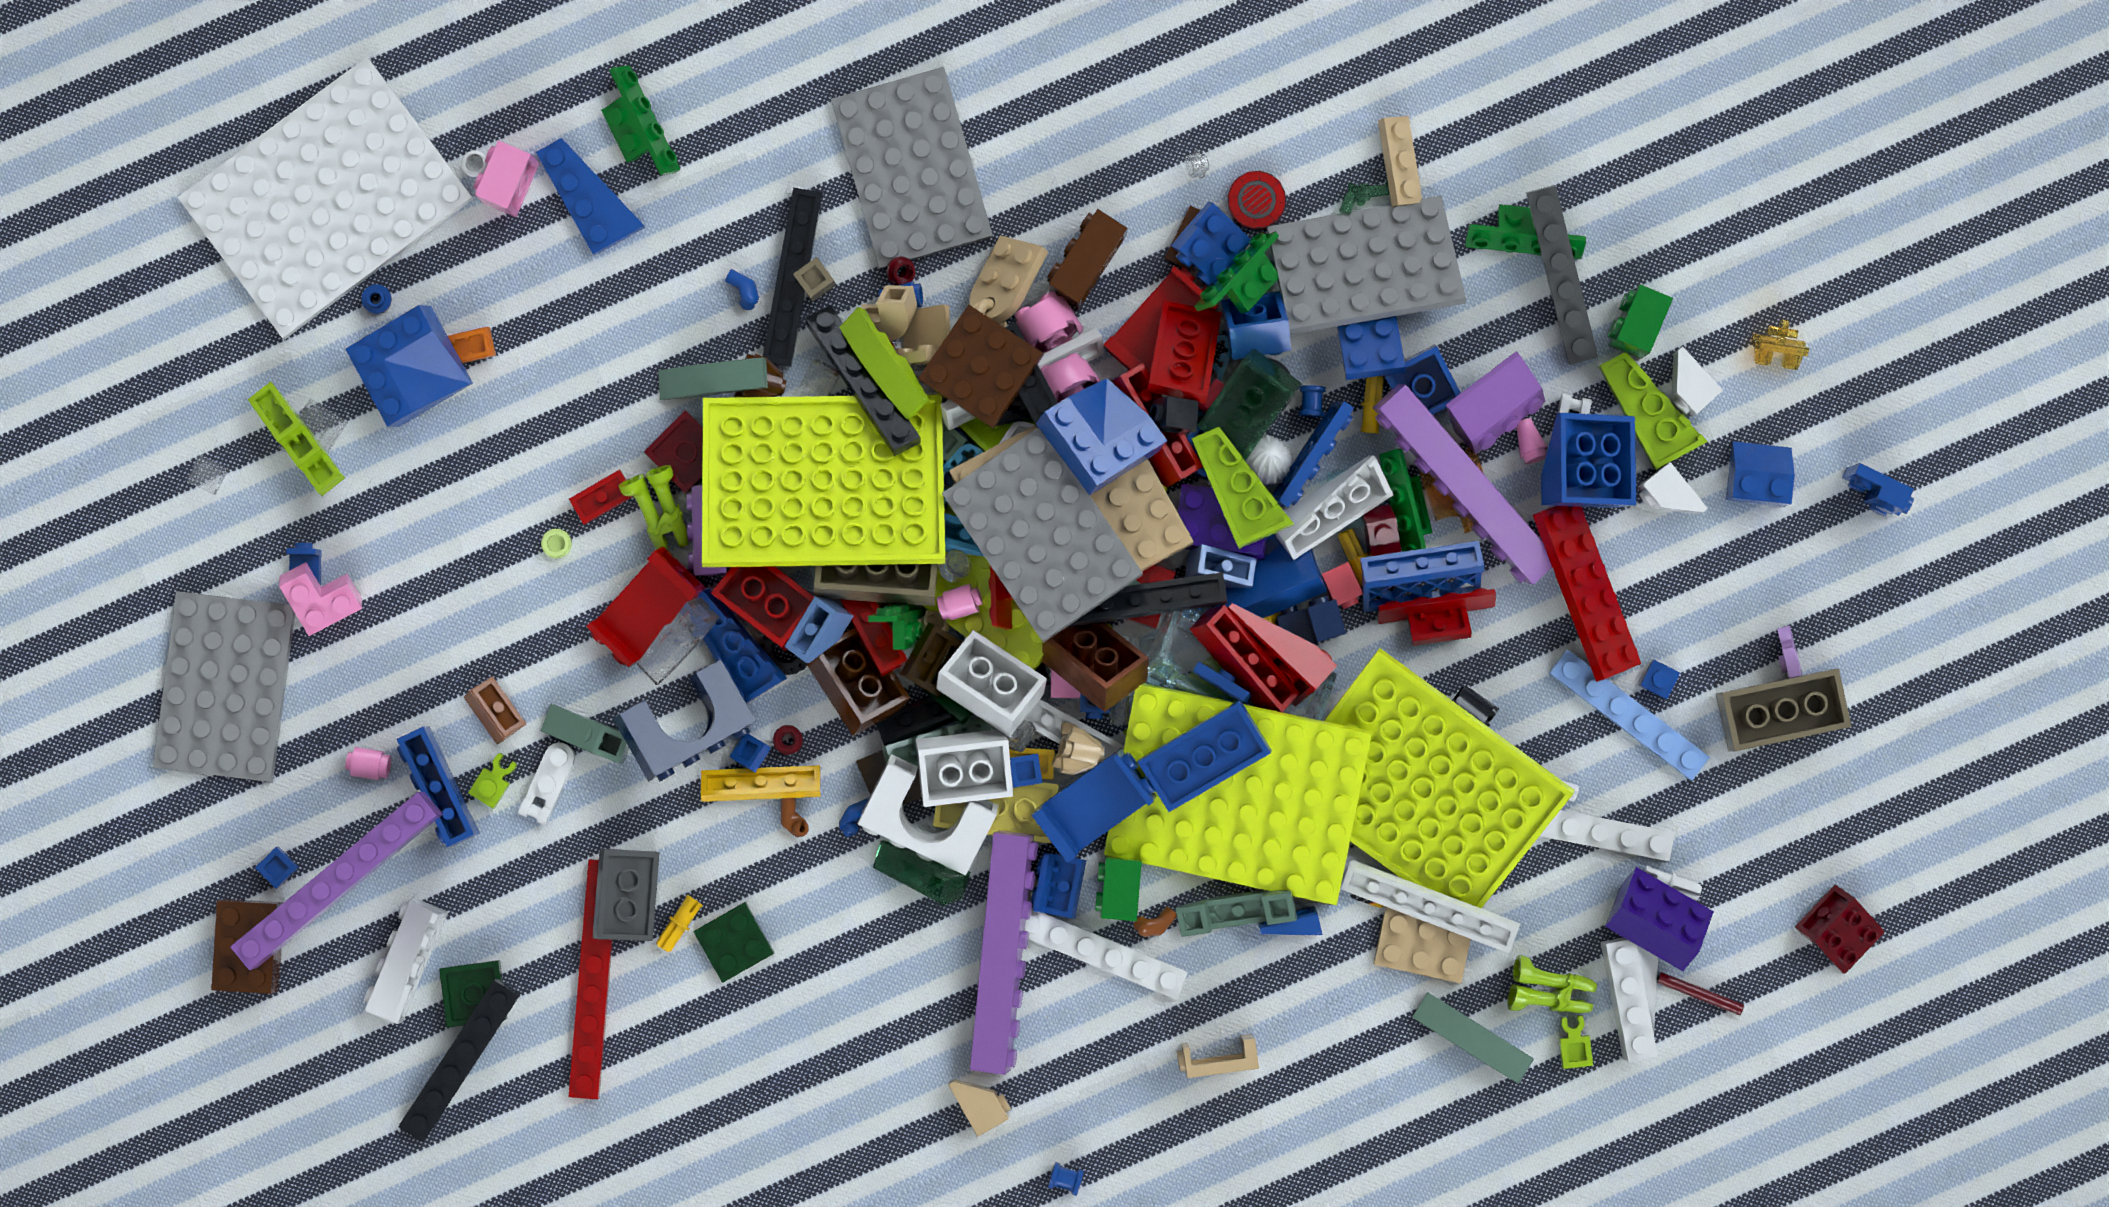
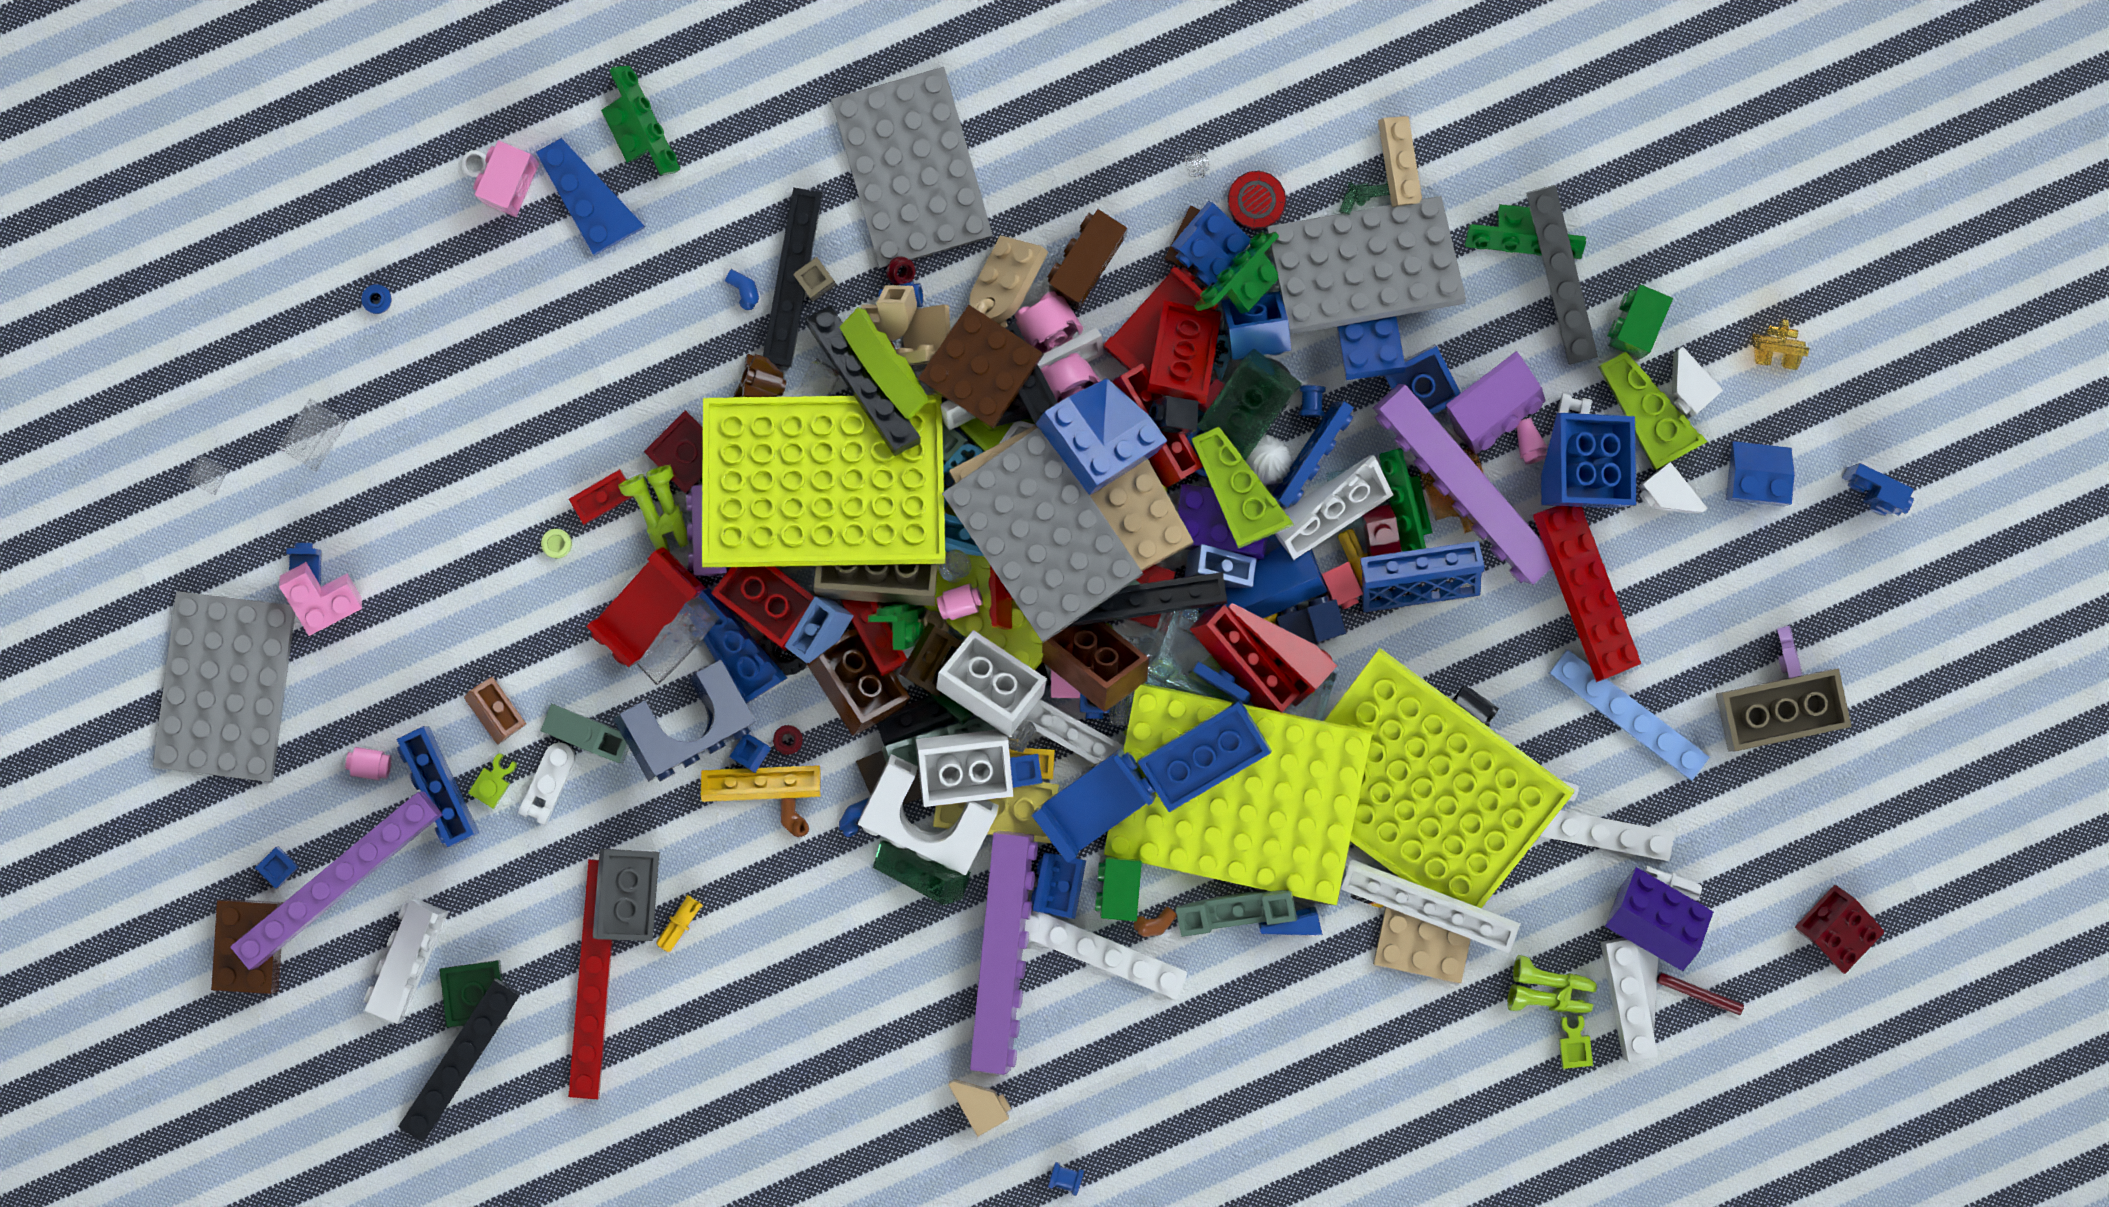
(296, 438): lime slope -> none
(325, 198): white plate -> none
(409, 366): blue slope -> none
(473, 344): orange plate -> none
(712, 378): sand green slope -> none
(734, 942): dark green plate -> none
(1077, 750): tan brick -> none
(1220, 1064): tan panel -> none
(1372, 396): yellow axle -> none
(1437, 617): red bracket -> none
(1473, 1038): sand green slope -> none
(1659, 679): blue plate -> none

